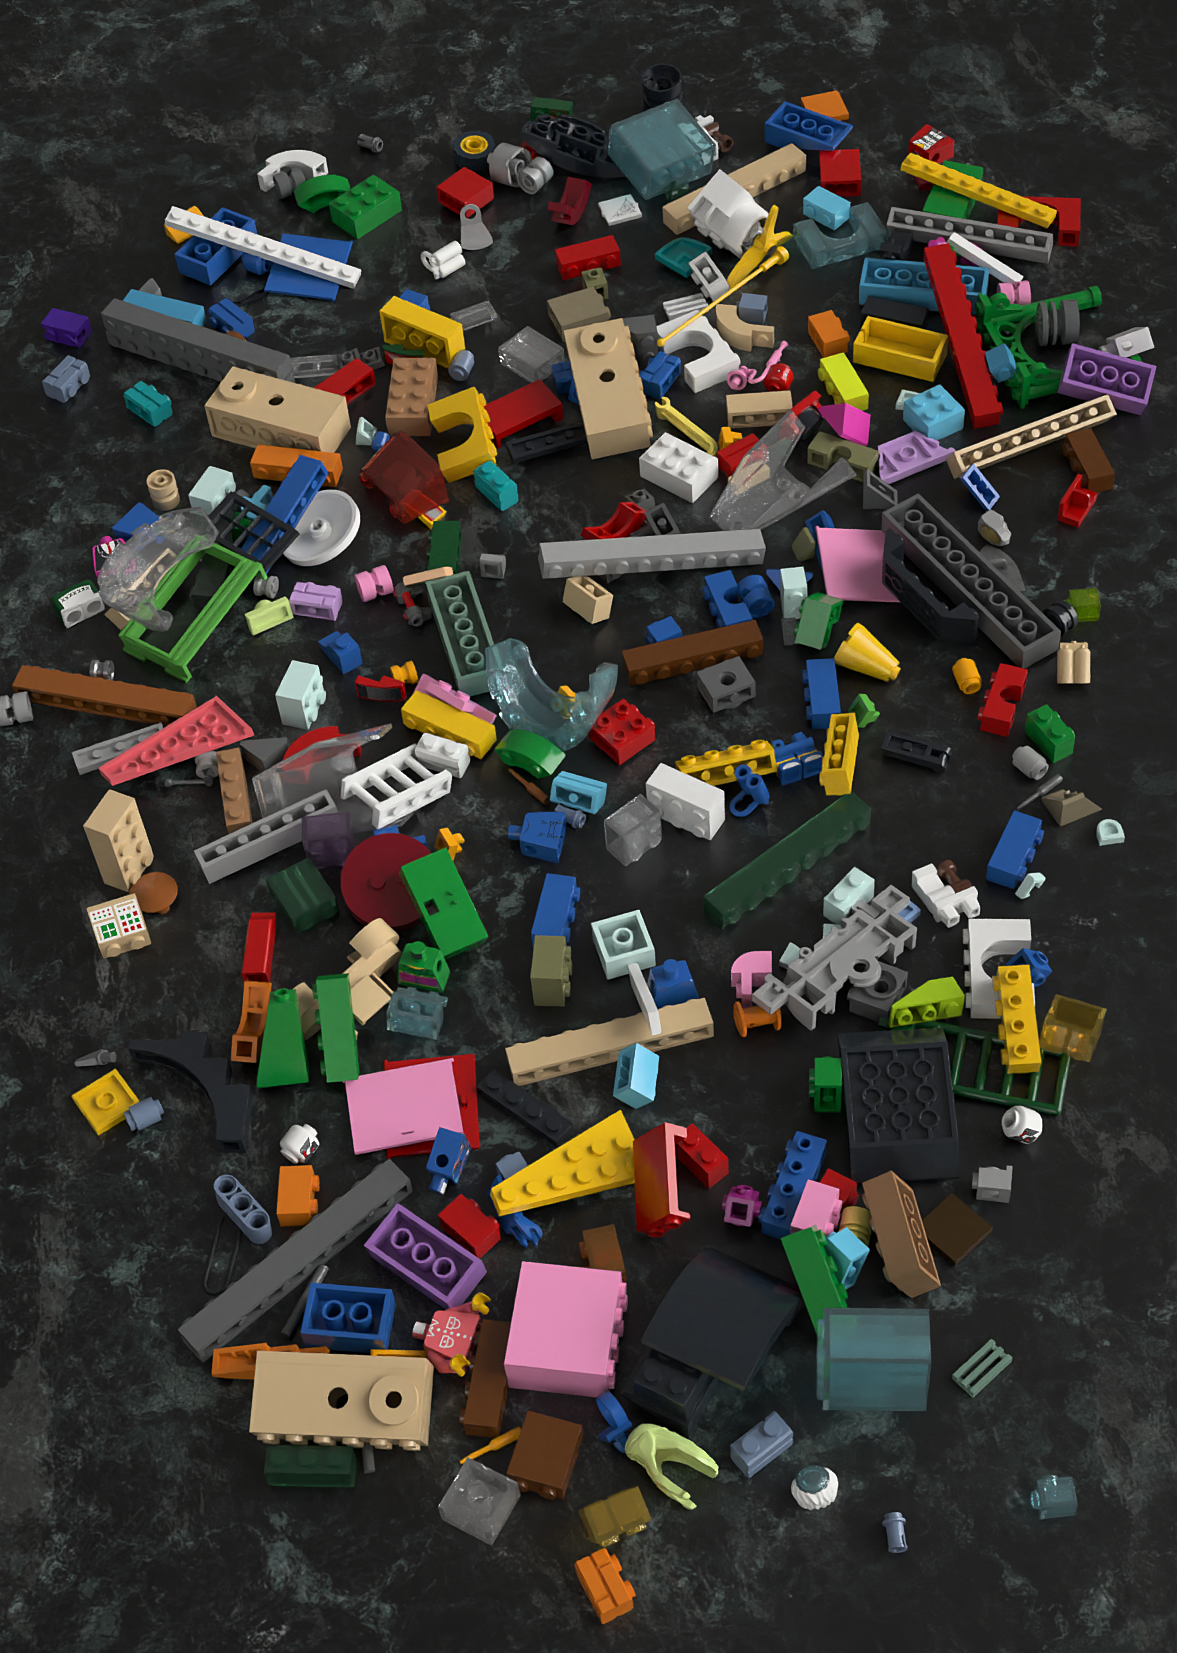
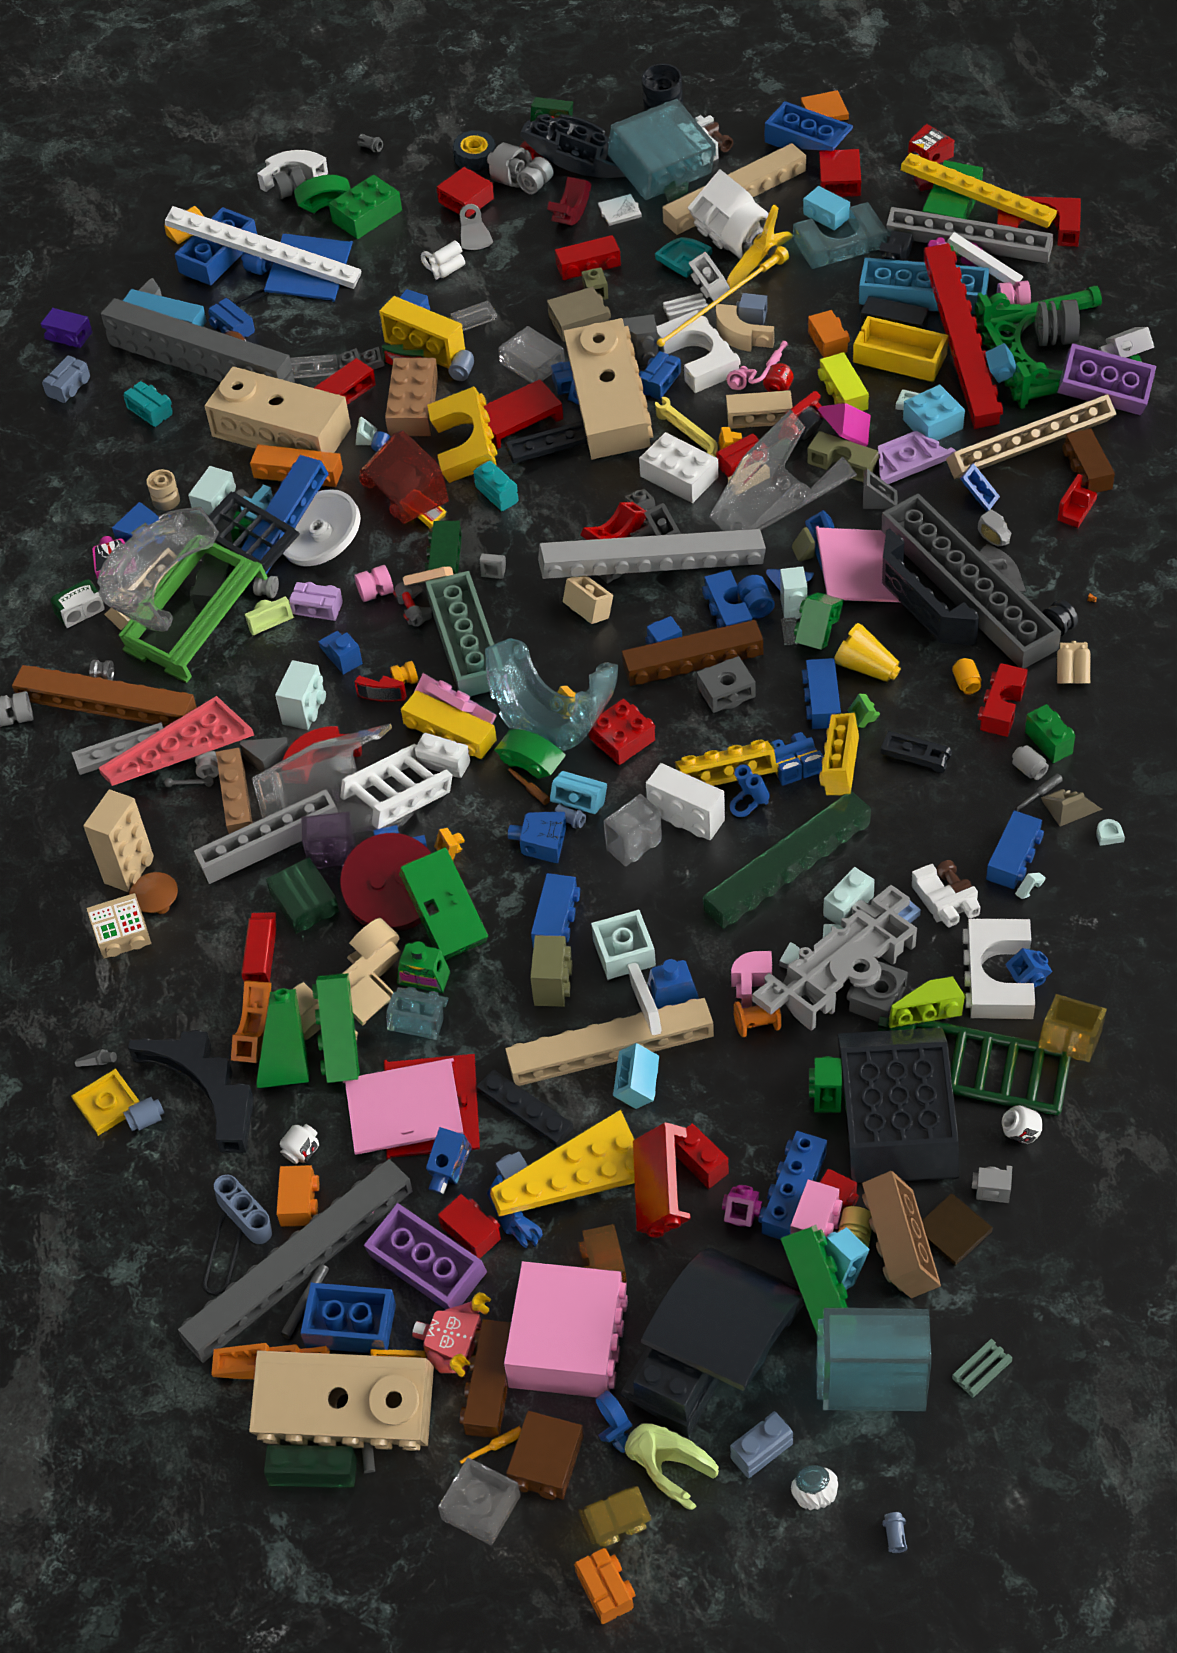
(1018, 1019): yellow brick -> none
(1054, 1497): clear light blue brick -> none
(1085, 603): clear neon green brick -> none

